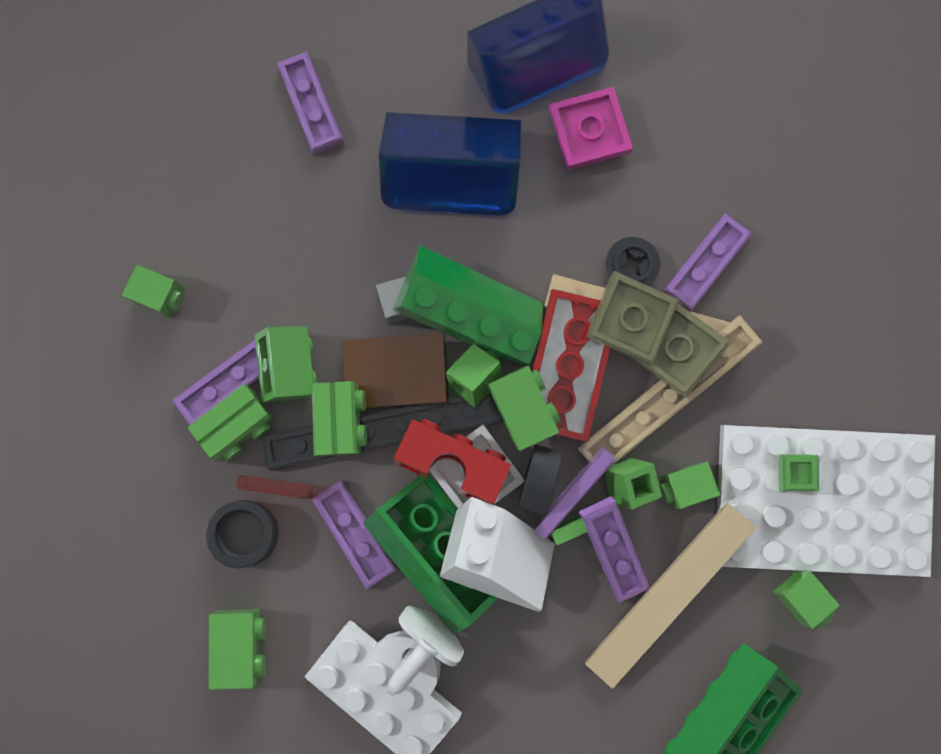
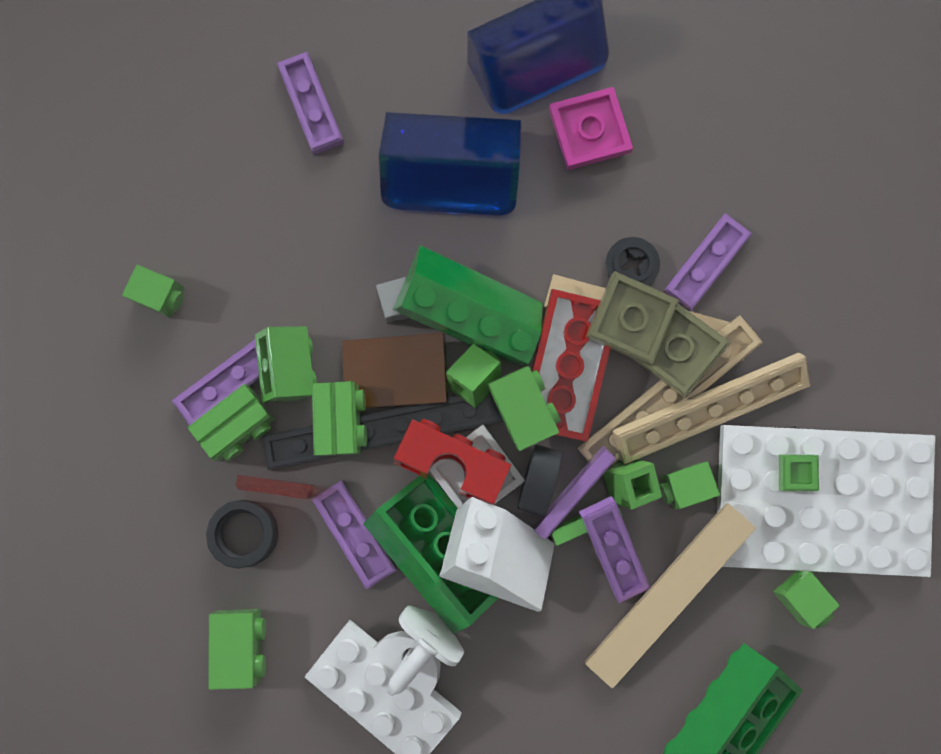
(711, 408): none -> tan tile

